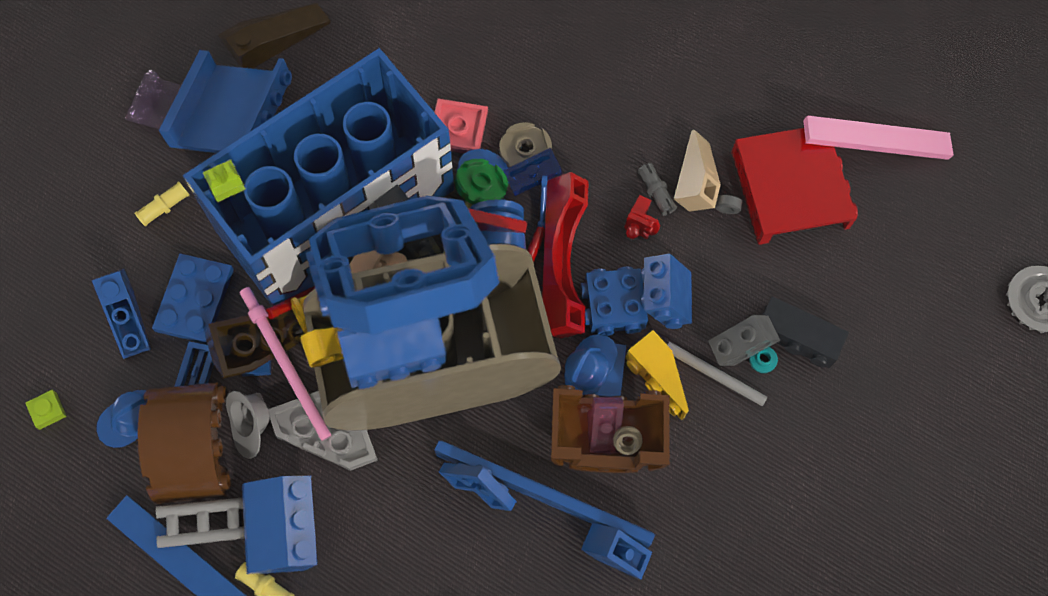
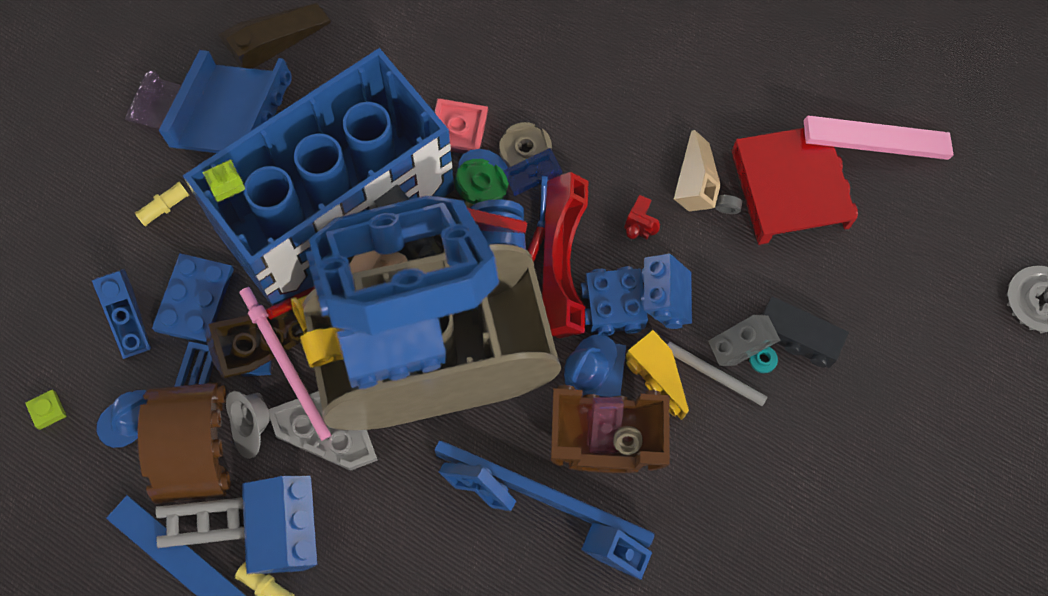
(657, 189): dark grey pin -> none

